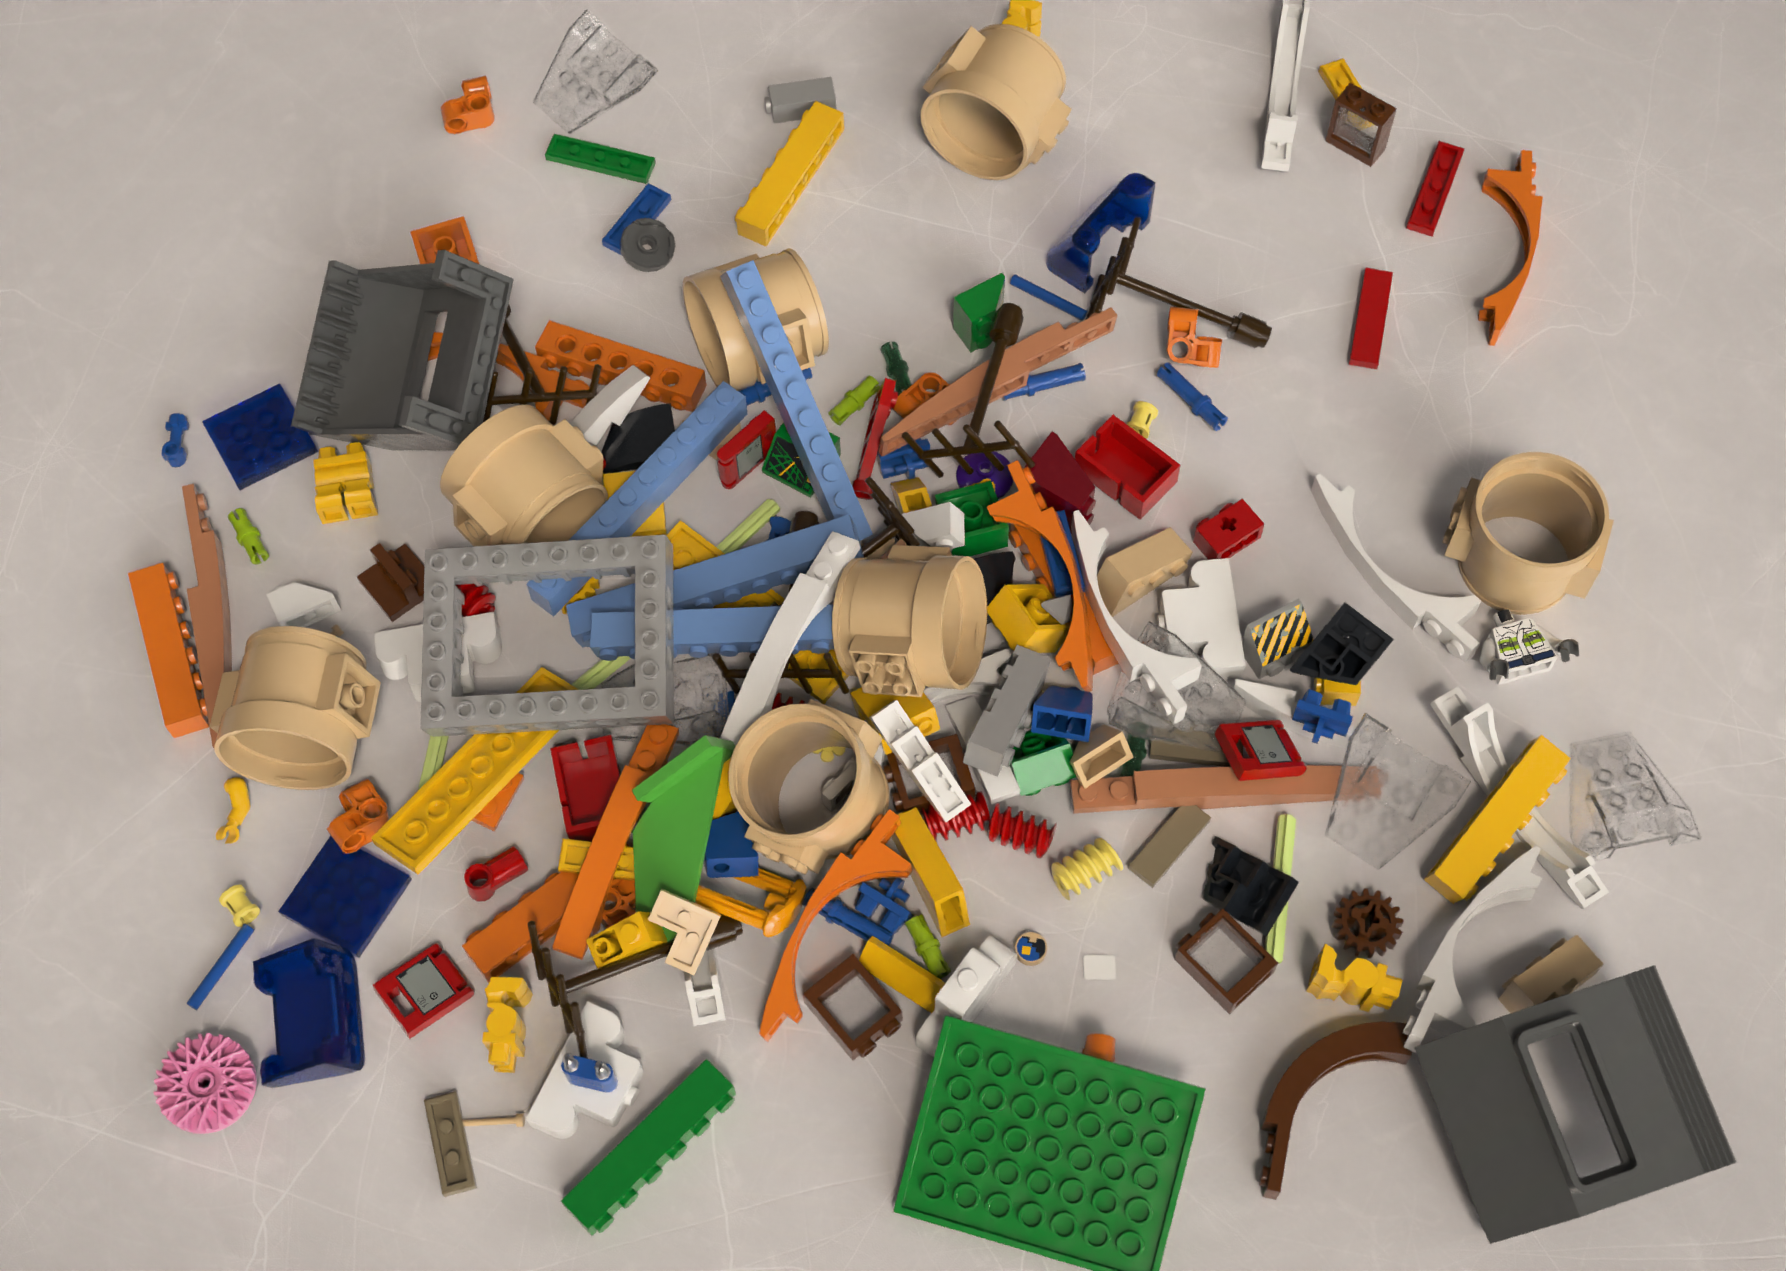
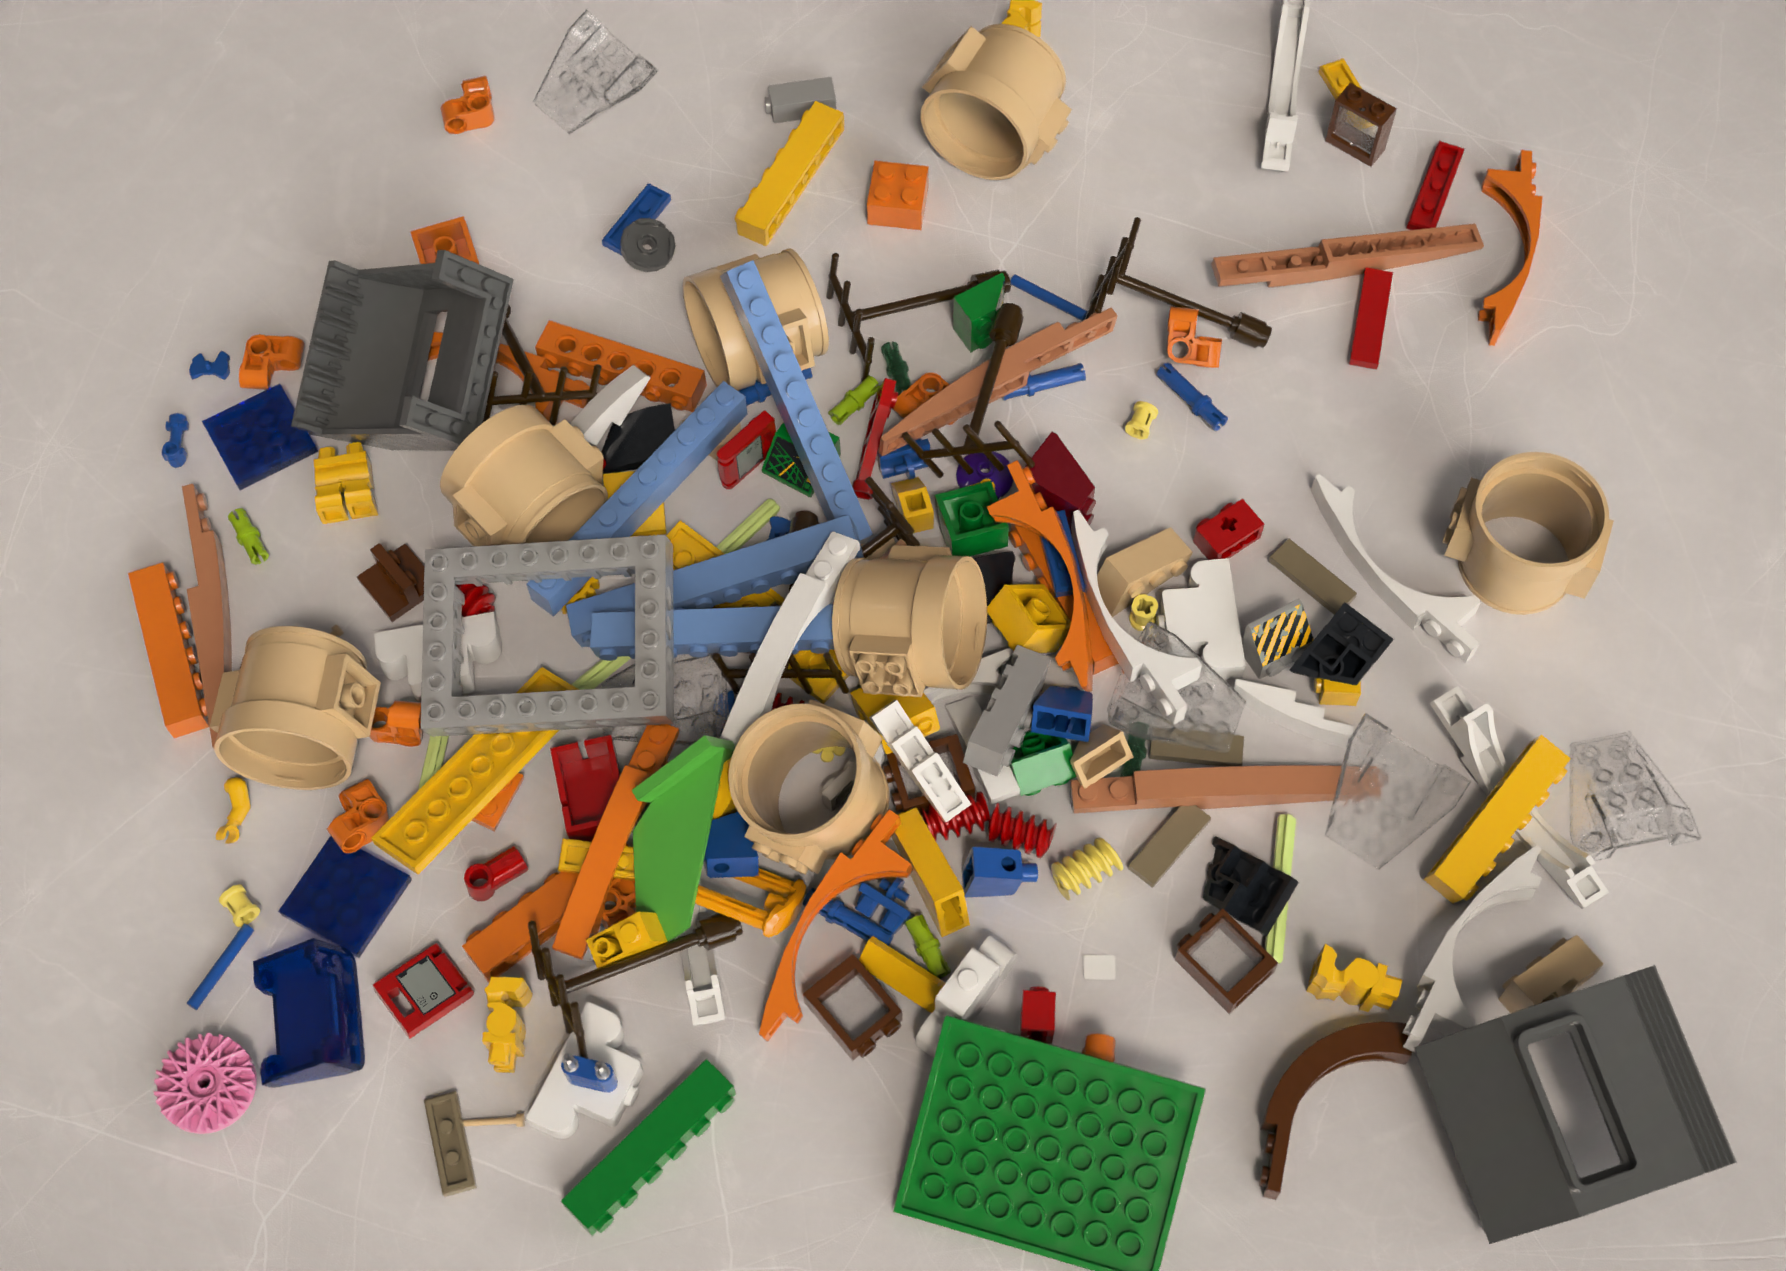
(218, 368): none -> blue piece
(278, 354): none -> orange piece
(301, 604): white slope -> none
(401, 725): none -> orange piece
(600, 158): green tile -> none
(693, 928): tan plate -> none
(855, 317): none -> dark brown piece
(897, 195): none -> orange brick
(938, 525): white slope -> none
(995, 872): none -> blue torso
(1031, 948): tile -> none
(1038, 1014): none -> red brick
(1060, 608): light grey slope -> none
(1117, 208): clear blue windscreen -> none
(1127, 466): red piece -> none
(1143, 611): none -> light yellow bush
(1268, 746): red container -> none
(1312, 576): none -> dark tan tile
(1320, 719): blue hips -> none
(1346, 256): none -> nougat slope
(1379, 926): reddish brown gear -> none
(1522, 649): torso -> none

